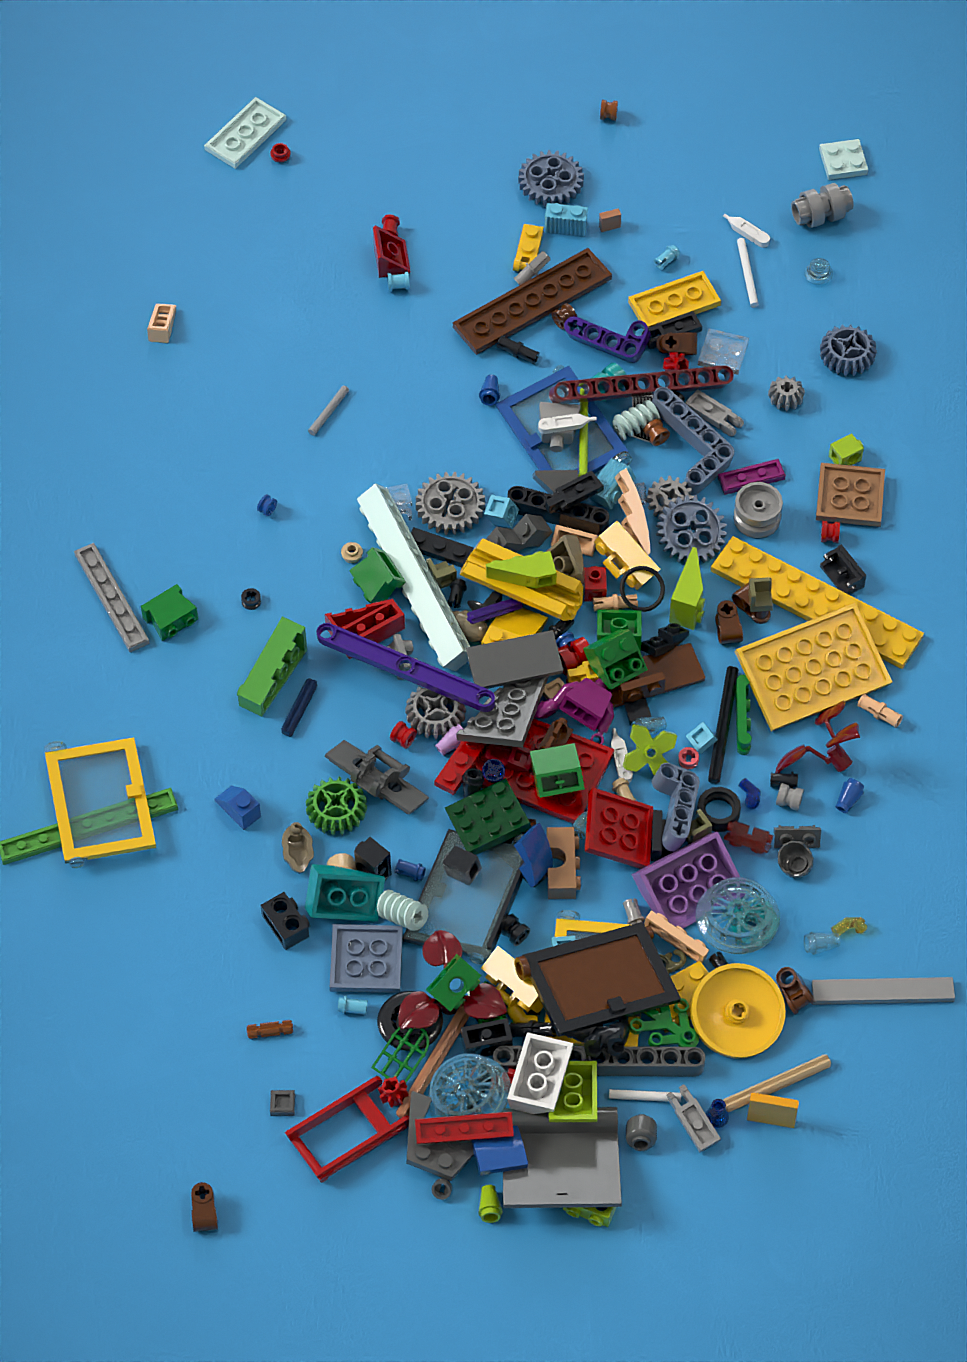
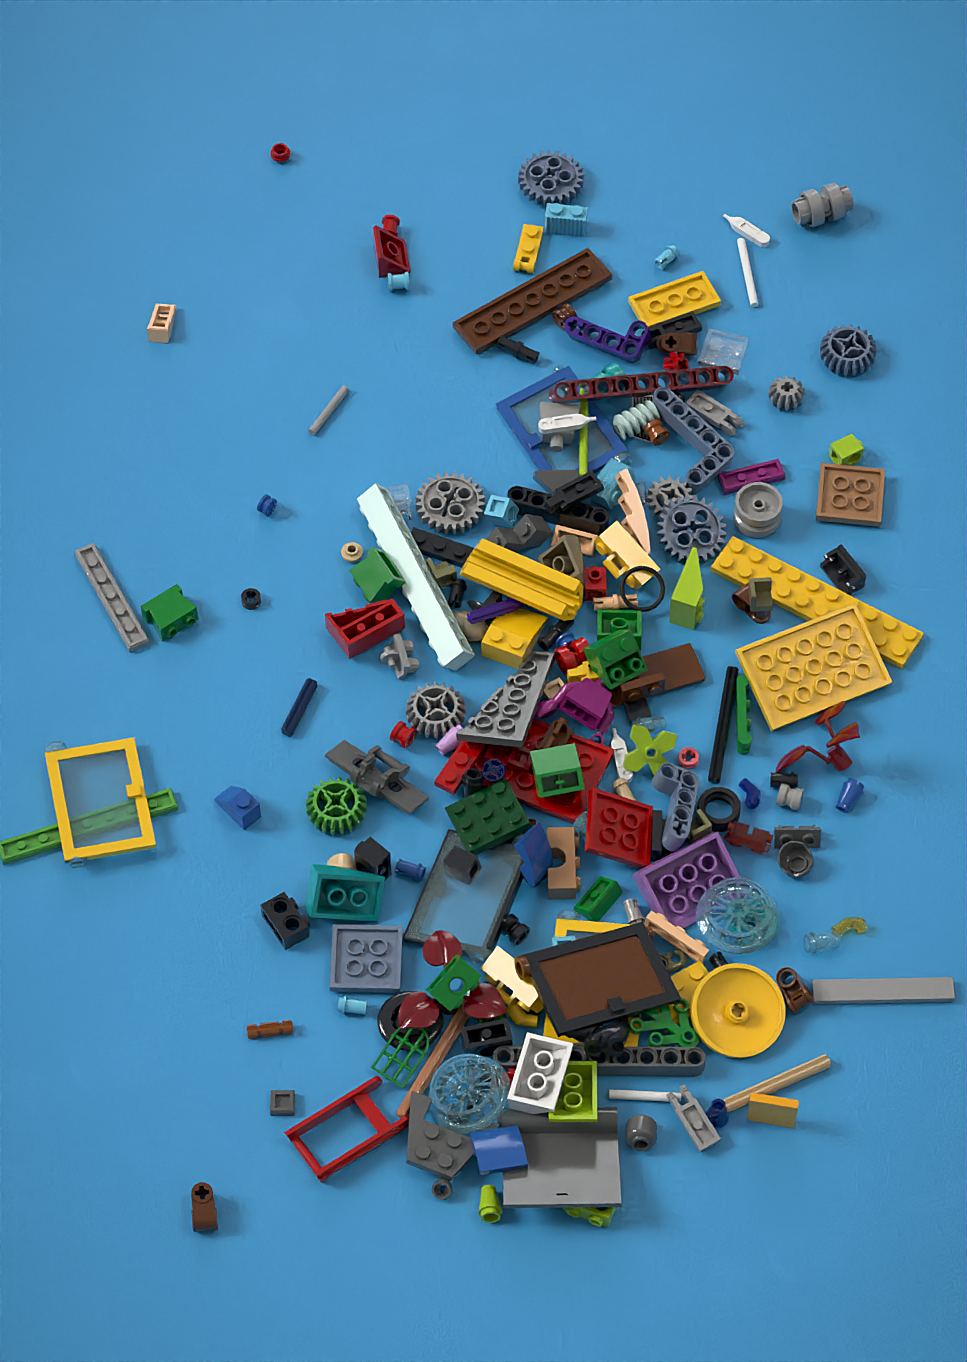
(245, 132): light aqua tile -> none
(273, 666): bright green wedge -> none
(297, 847): dark tan arm -> none
(393, 1091): red gear -> none
(402, 910): light aqua piece -> none
(420, 672): dark purple beam -> none
(464, 1128): red plate -> none
(489, 392): blue cone -> none
(514, 660): dark grey tile -> none
(528, 571): lime slope -> none
(532, 268): light grey axle -> none
(533, 1027): black pin -> none
(598, 899): none -> green slope
(608, 110): dark orange wheel -> none
(610, 220): nougat tile -> none
(667, 639): black slope -> none
(701, 737): medium azure plate -> none
(728, 623): reddish brown piece -> none
(818, 271): clear light blue cone -> none
(830, 531): red wheel -> none
(843, 159): light aqua plate -> none
(880, 710): light nougat pin -> none

